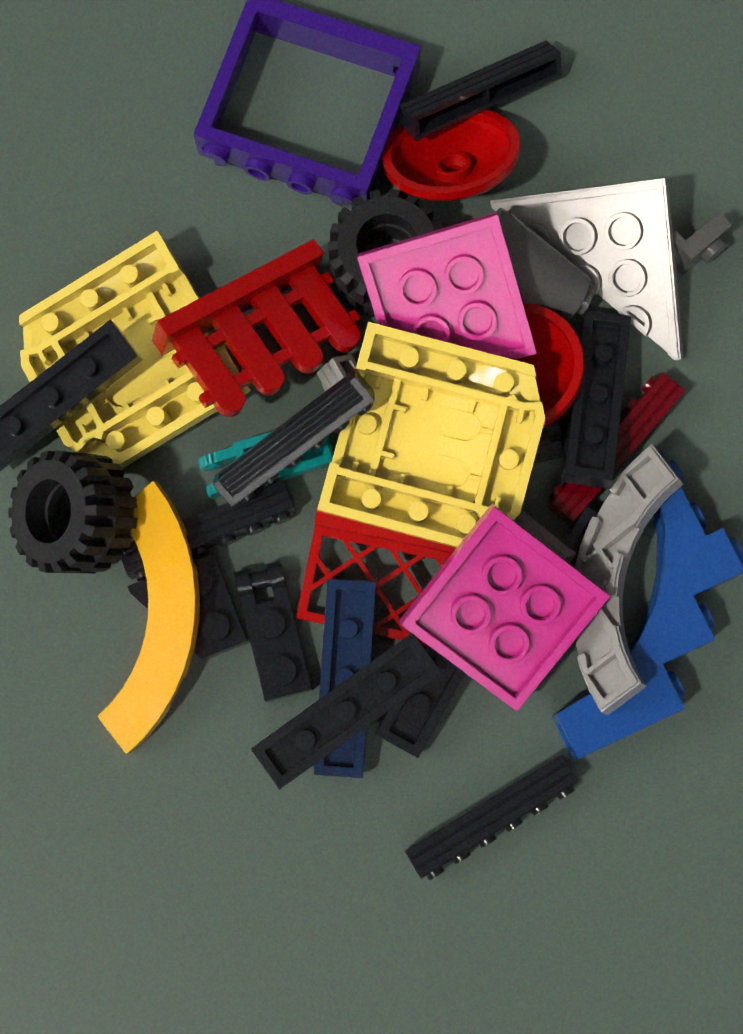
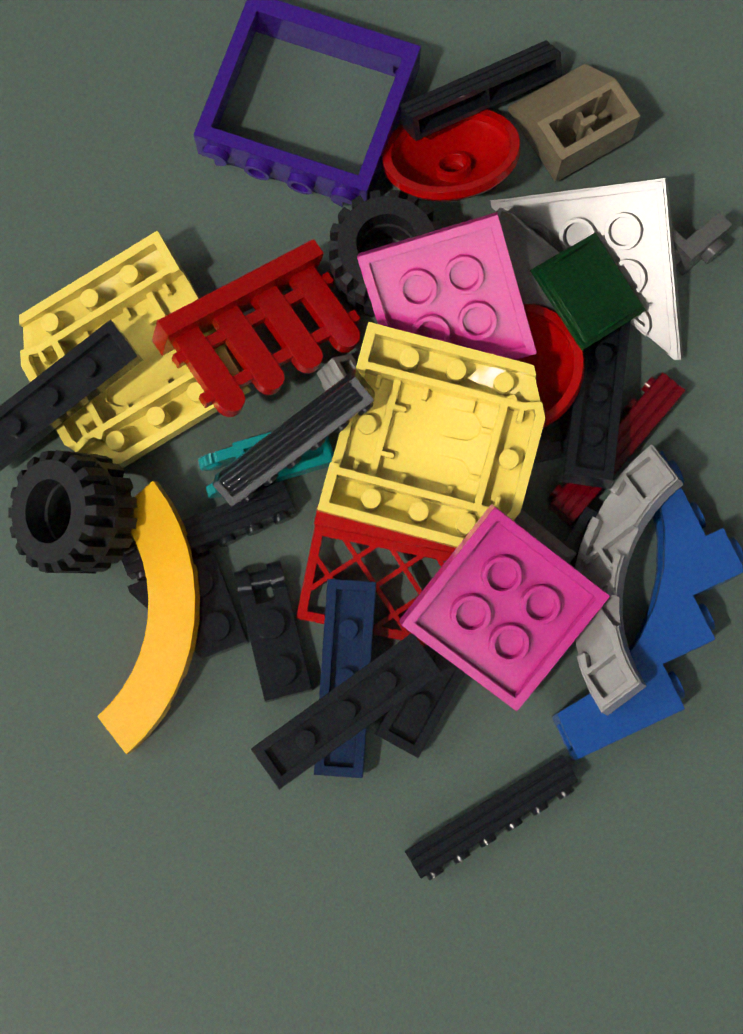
(576, 119): none -> dark tan slope
(588, 291): none -> dark green piece

